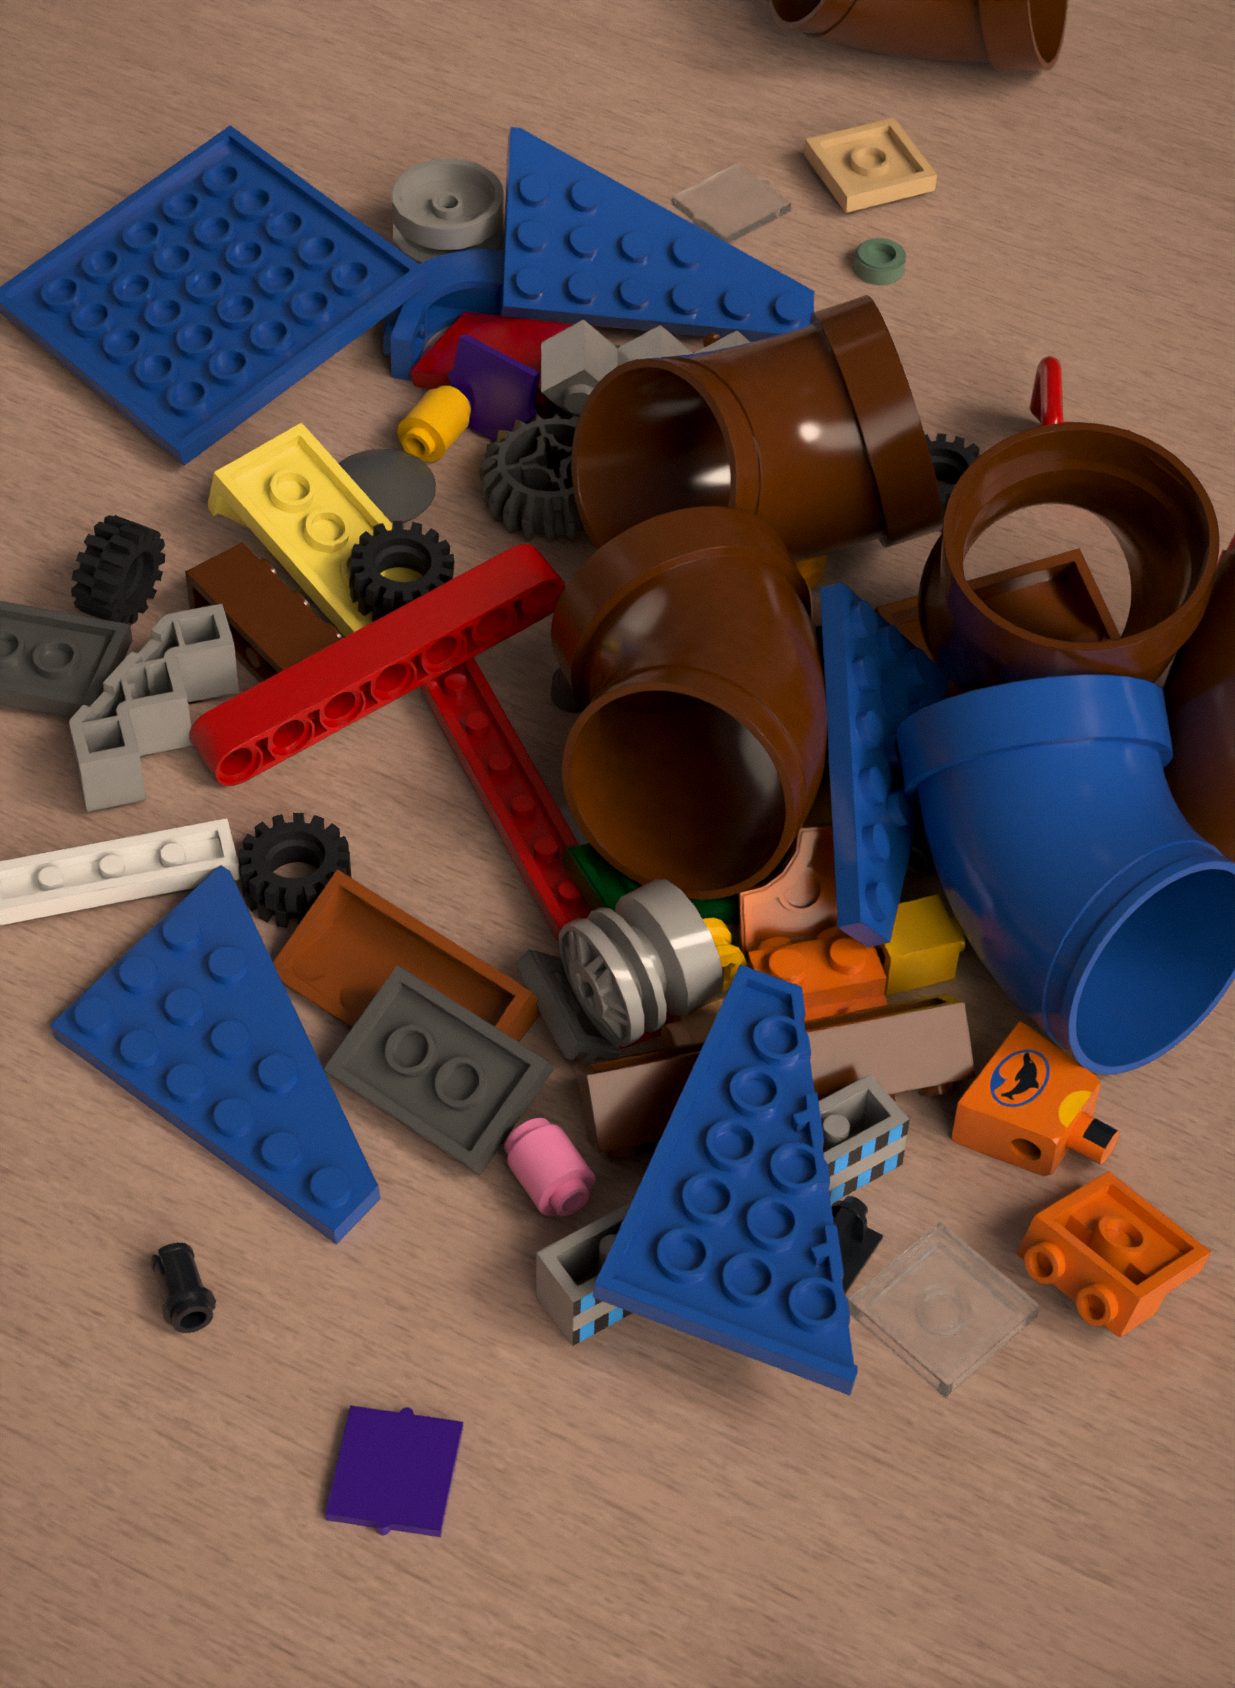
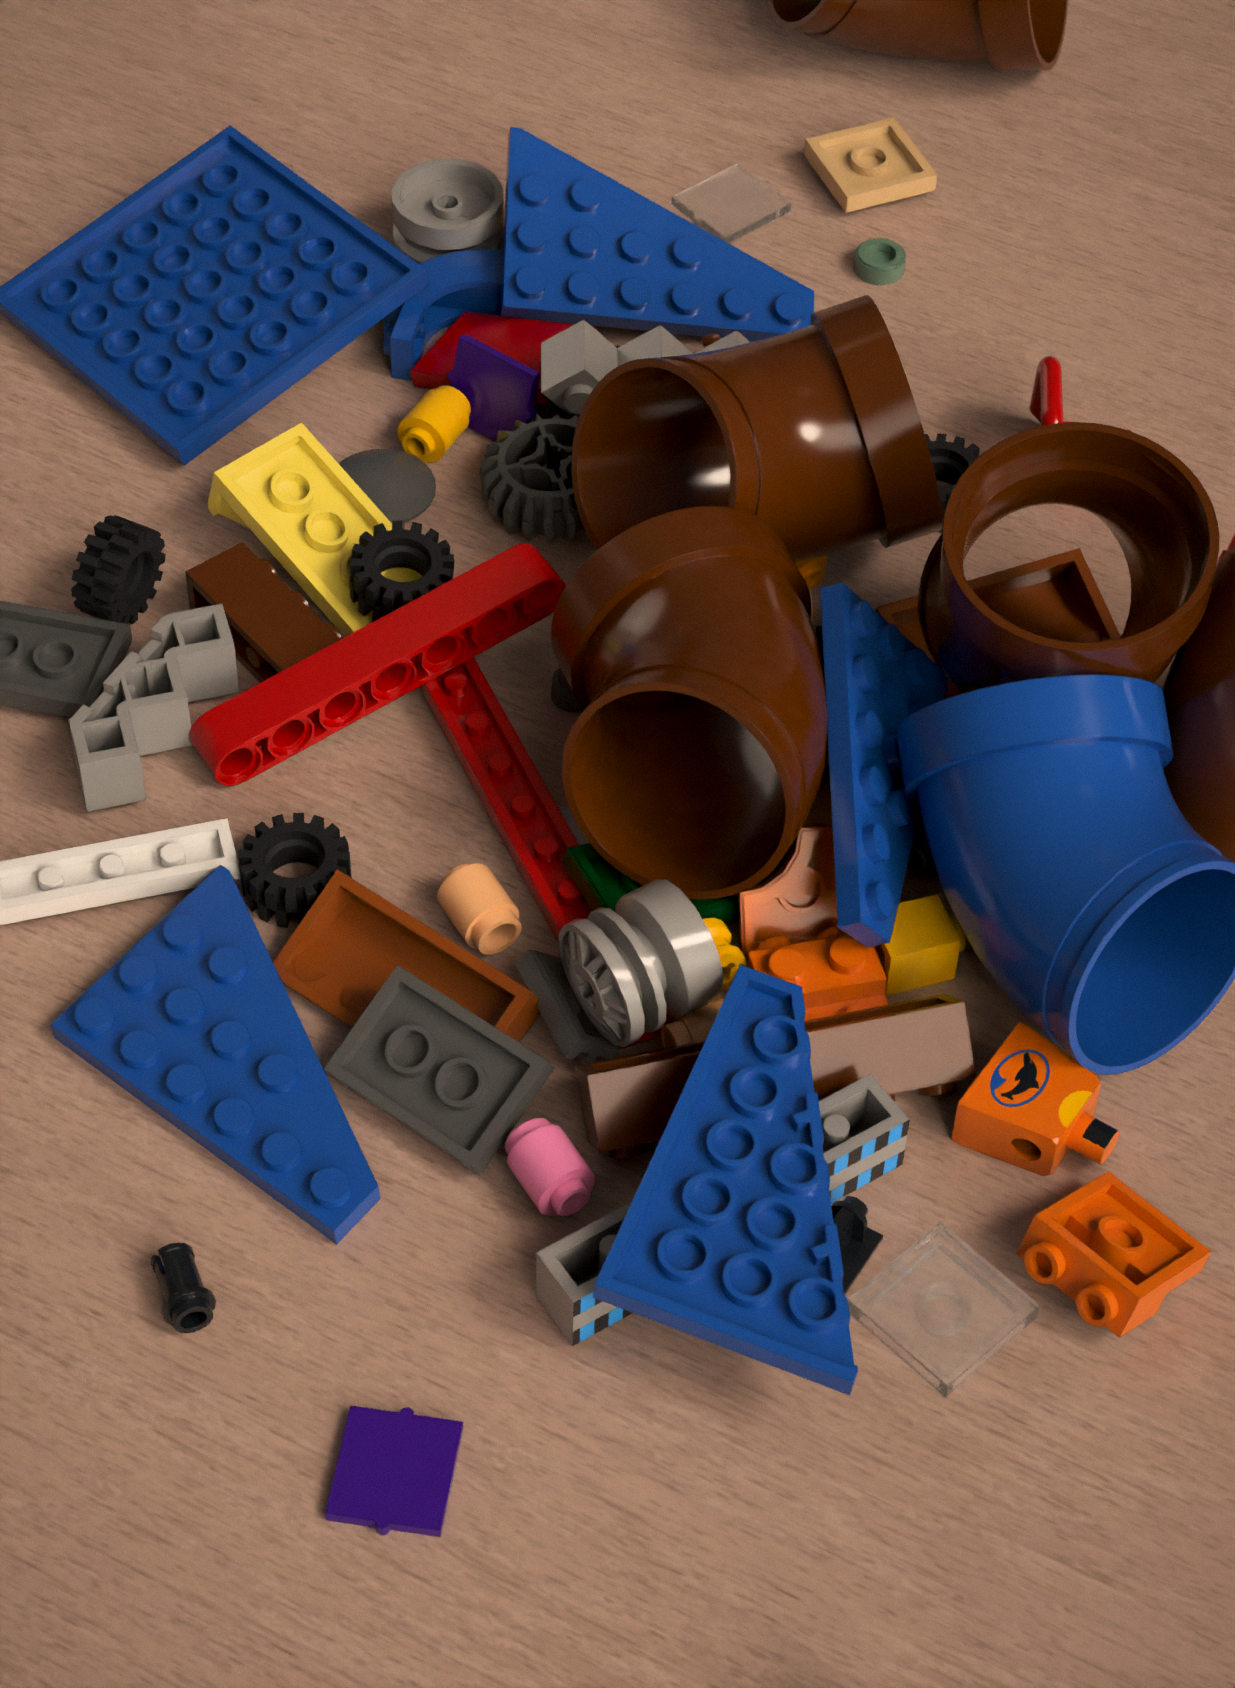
(479, 908): none -> light nougat brick

